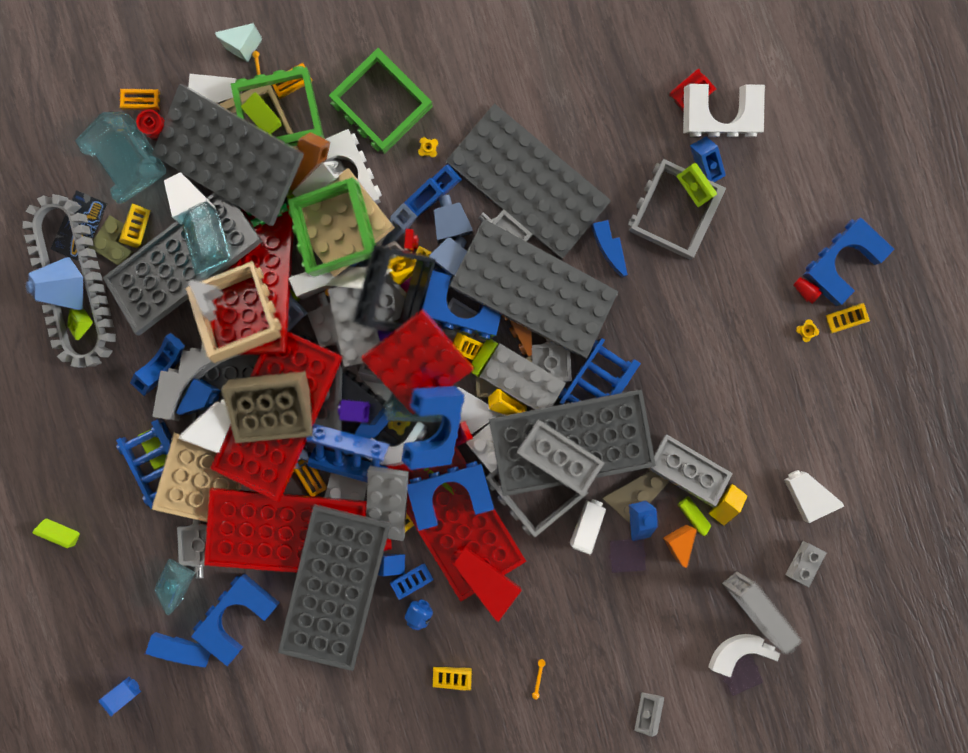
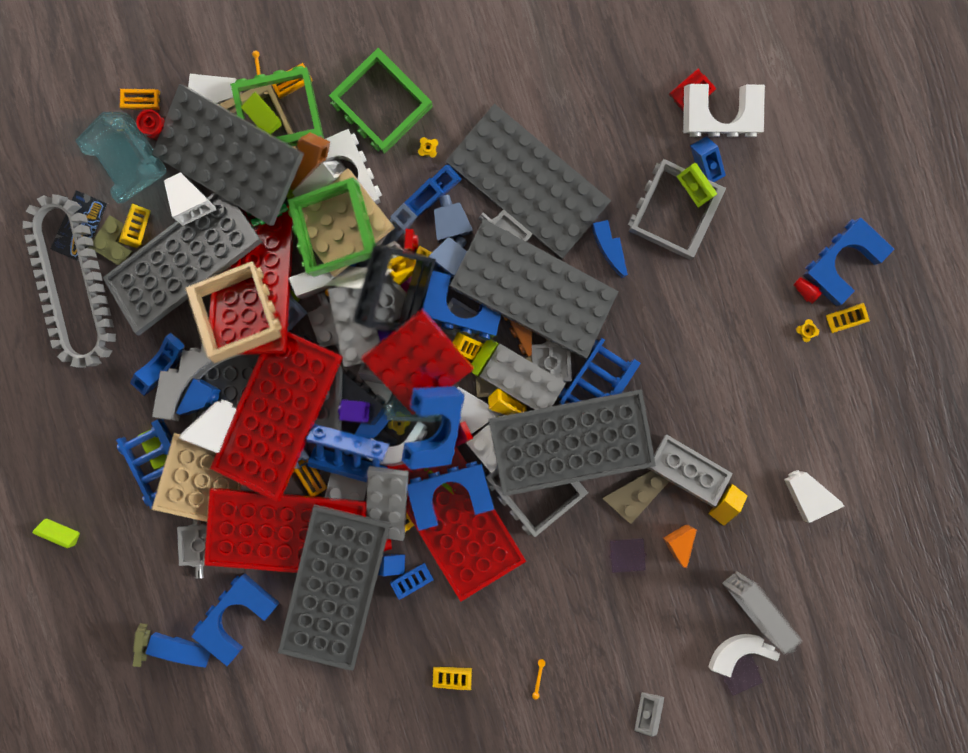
(57, 284): medium blue slope -> none
(78, 322): lime slope -> none
(120, 695): slope -> none
(141, 640): none -> olive plate
(173, 585): clear light blue slope -> none
(204, 237): clear light blue slope -> none
(204, 295): light grey slope -> none
(240, 40): light aqua slope -> none
(269, 407): dark tan slope -> none
(418, 614): blue head -> none
(488, 583): red slope -> none
(560, 457): light grey plate -> none
(588, 526): white slope -> none
(642, 520): blue slope -> none
(694, 515): lime slope -> none
(805, 563): light grey brick -> none

